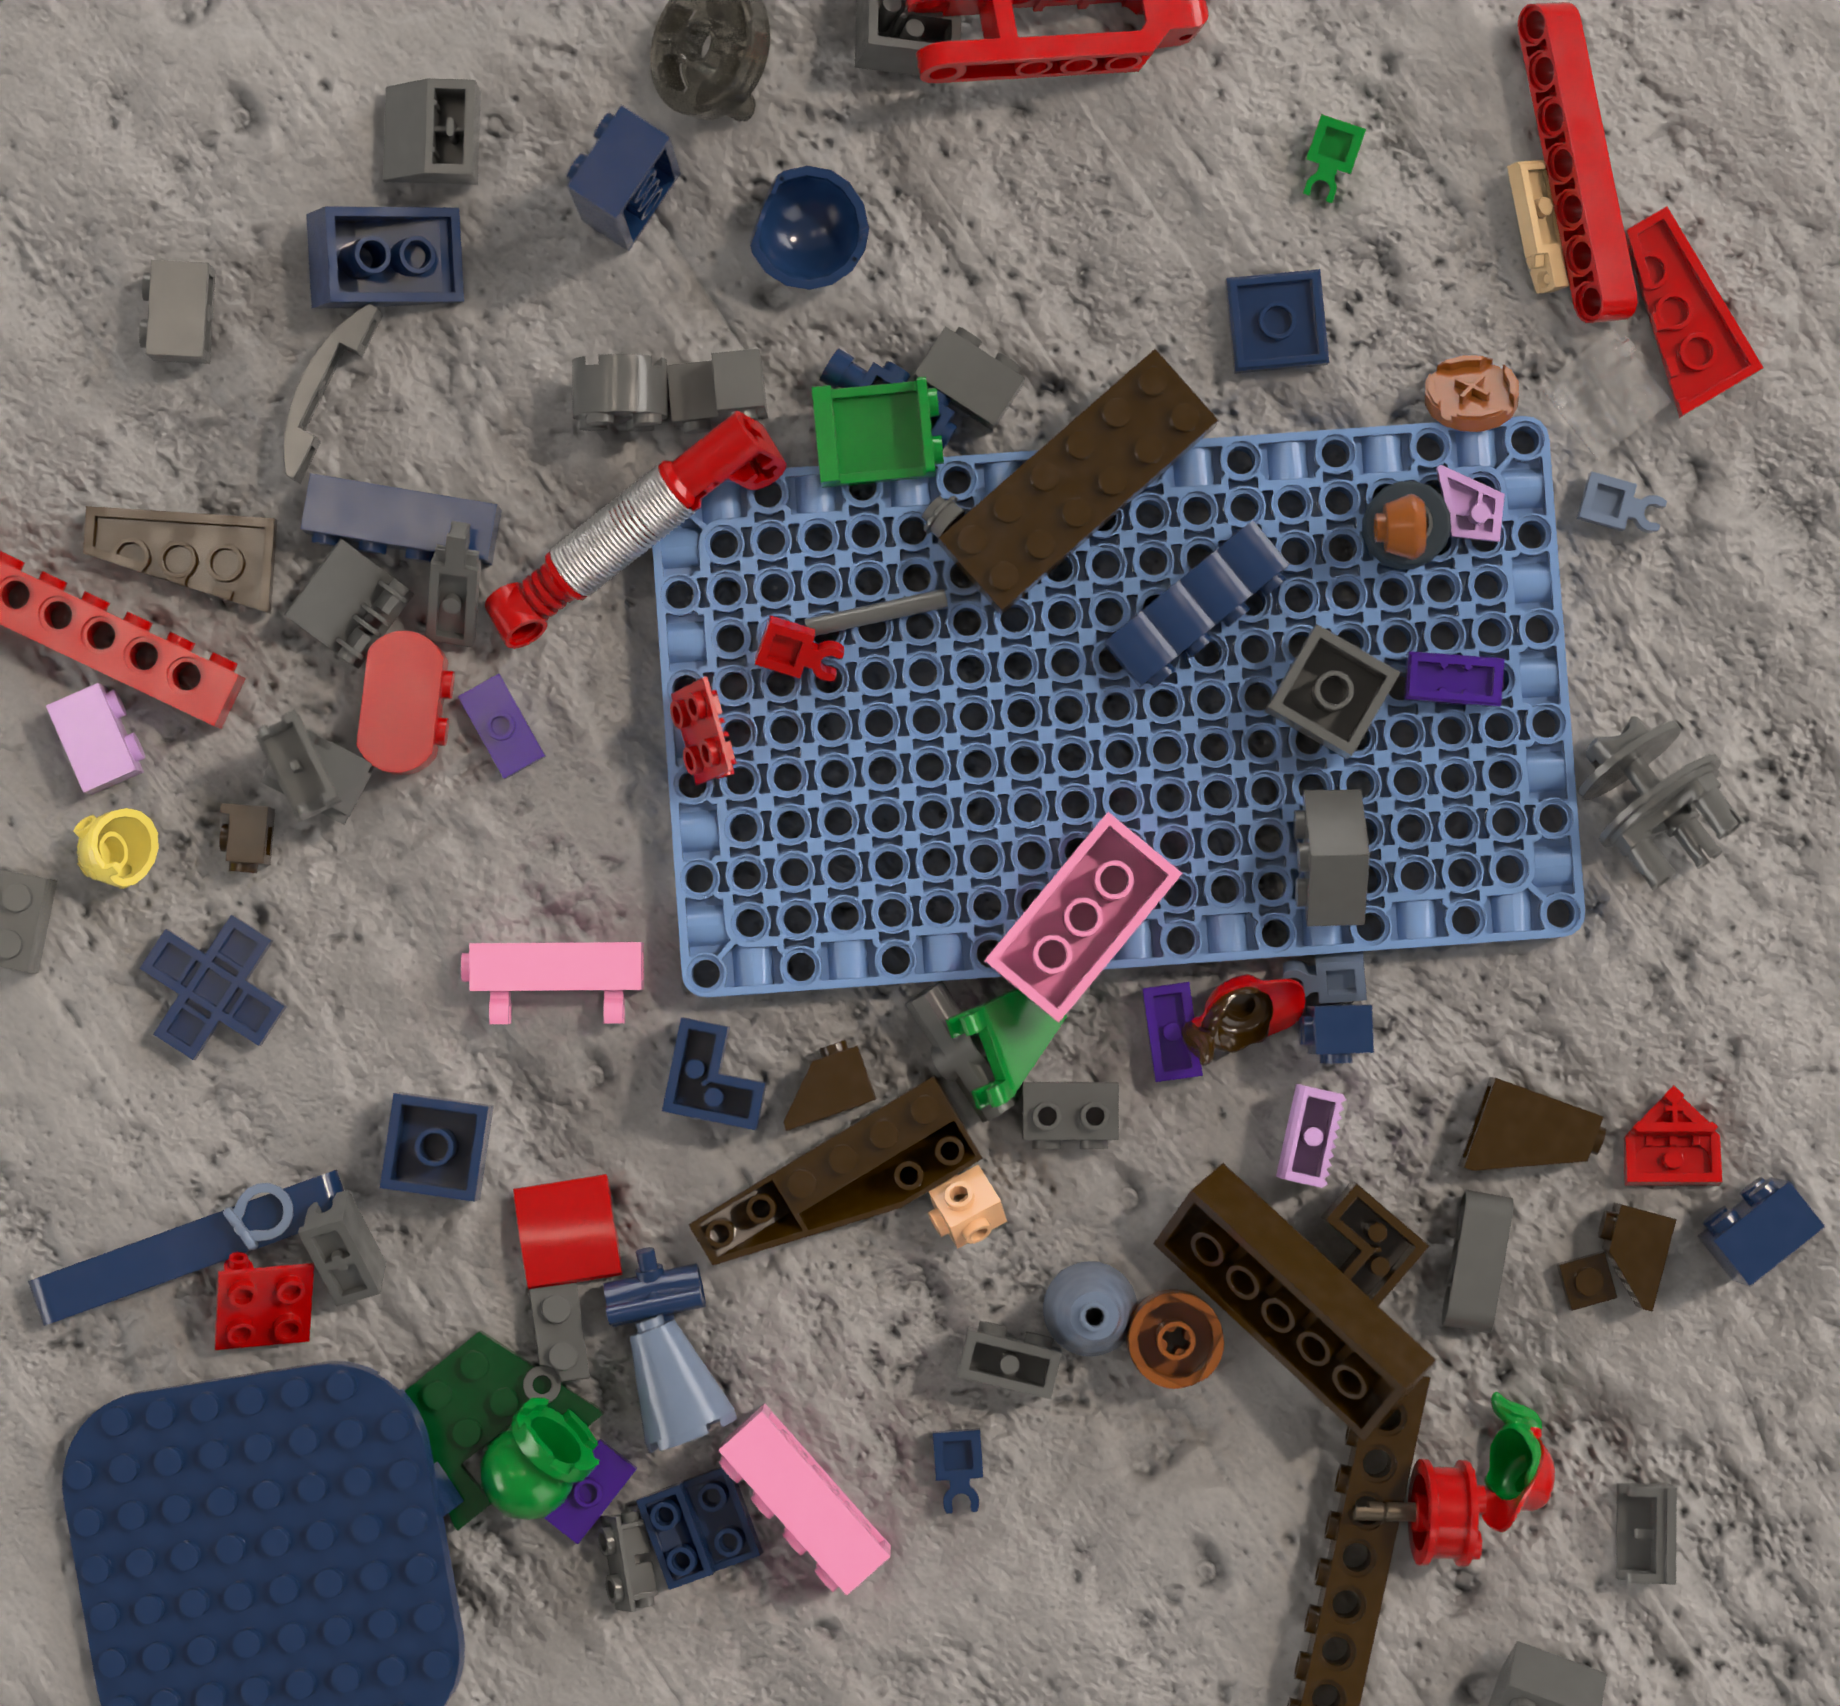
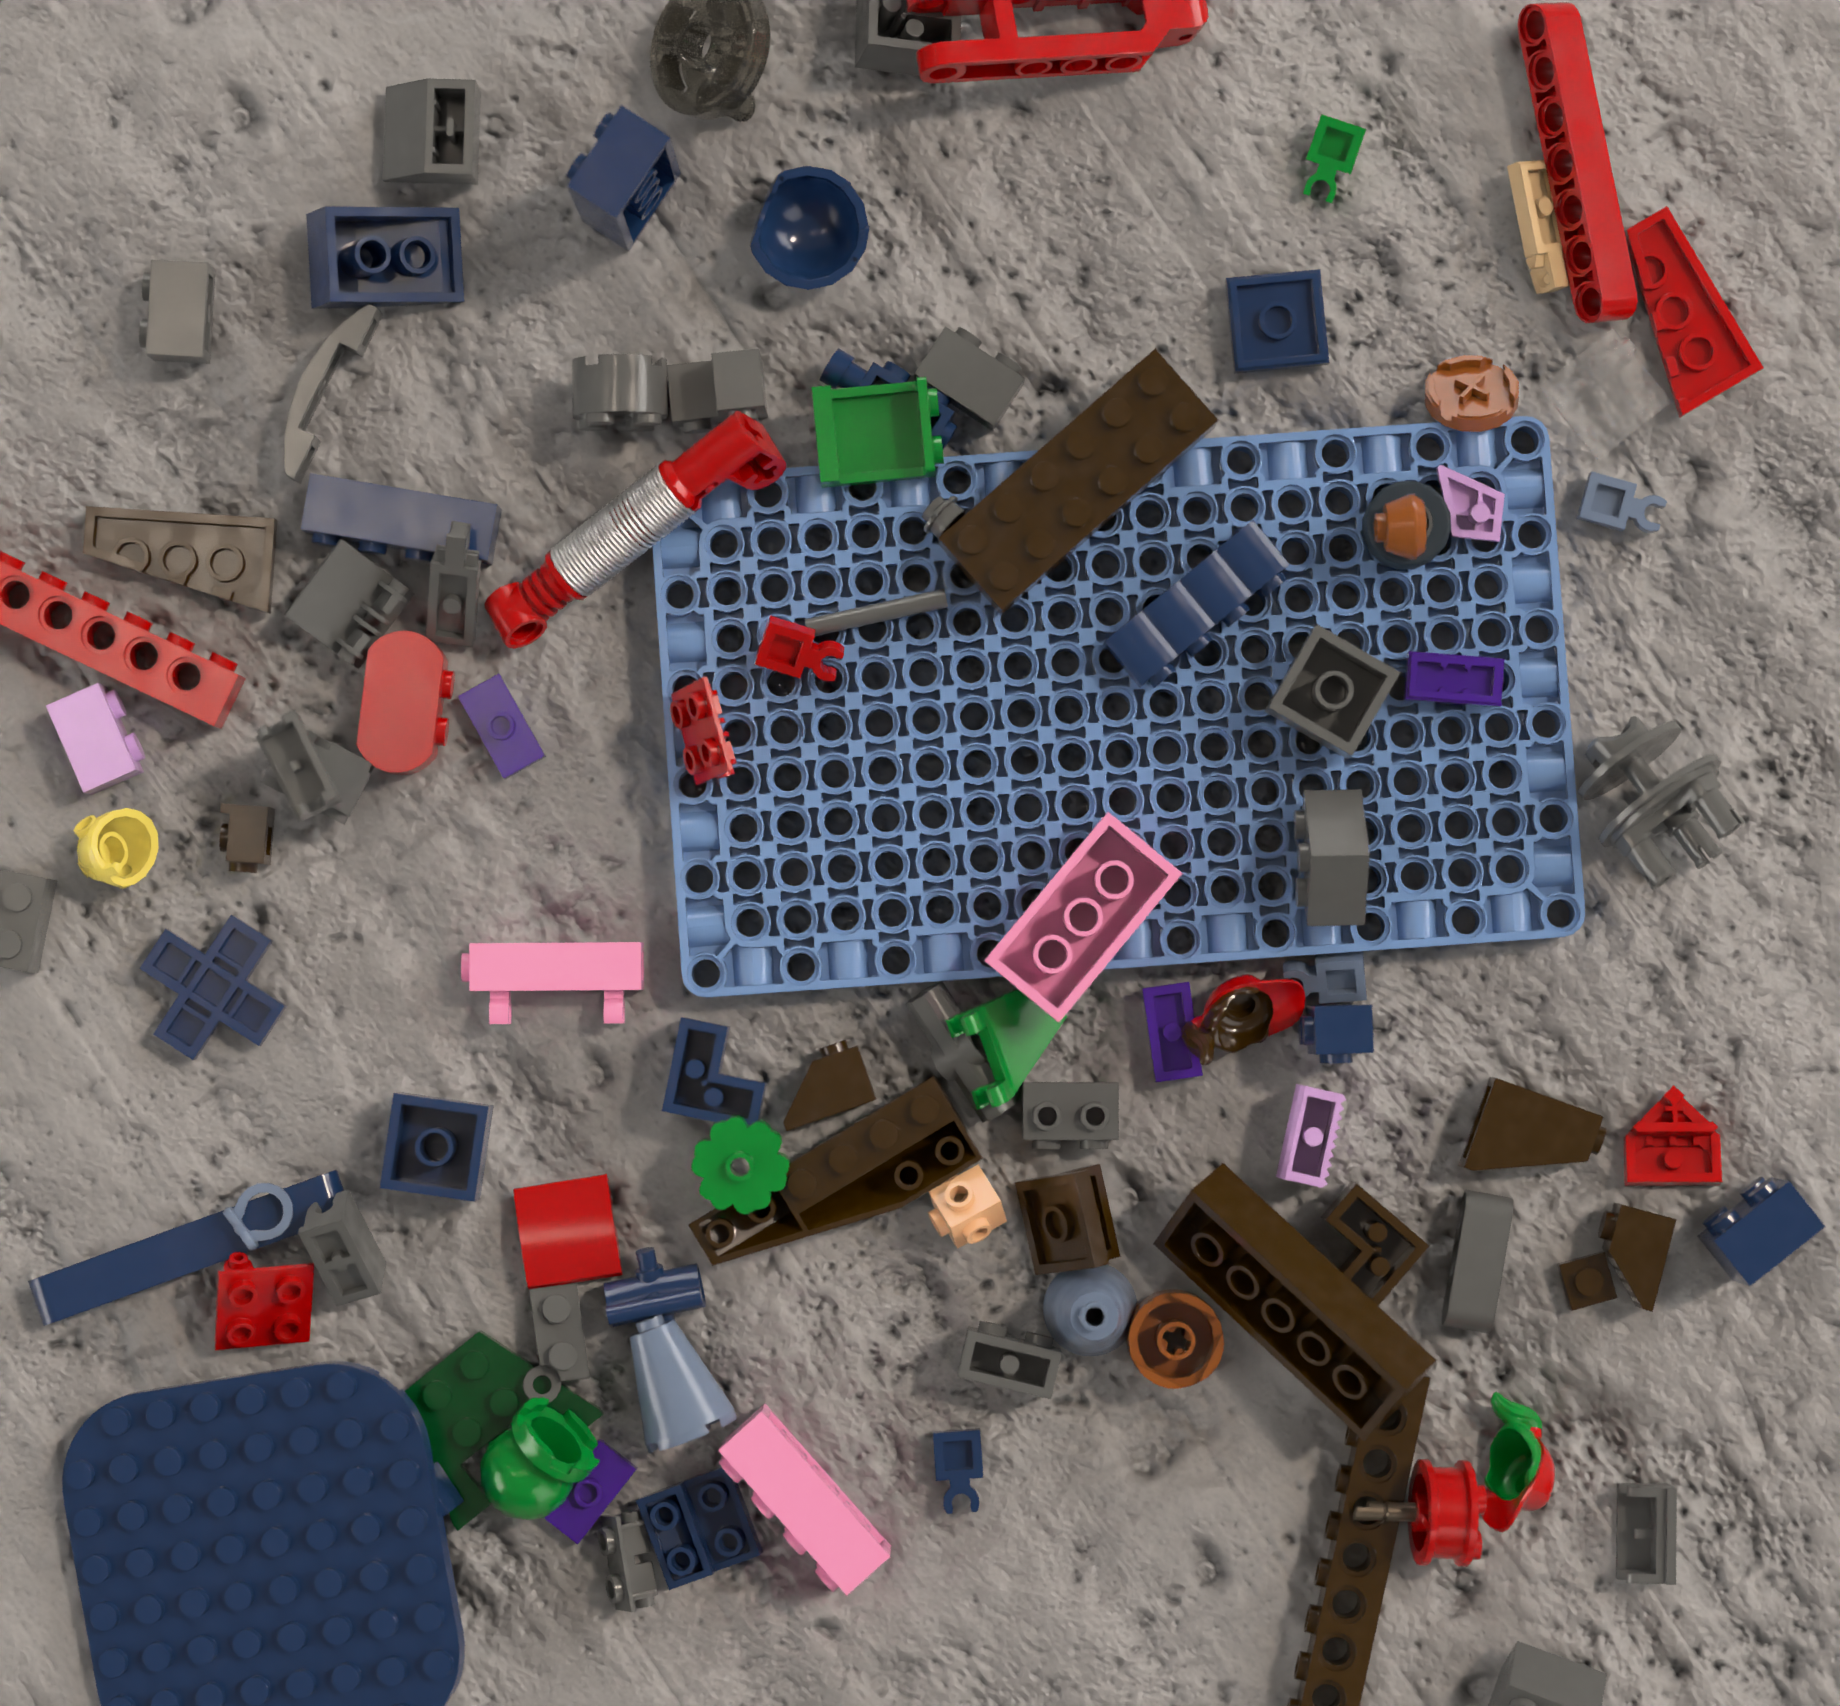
(735, 1140): none -> green plant
(1068, 1220): none -> dark brown bracket

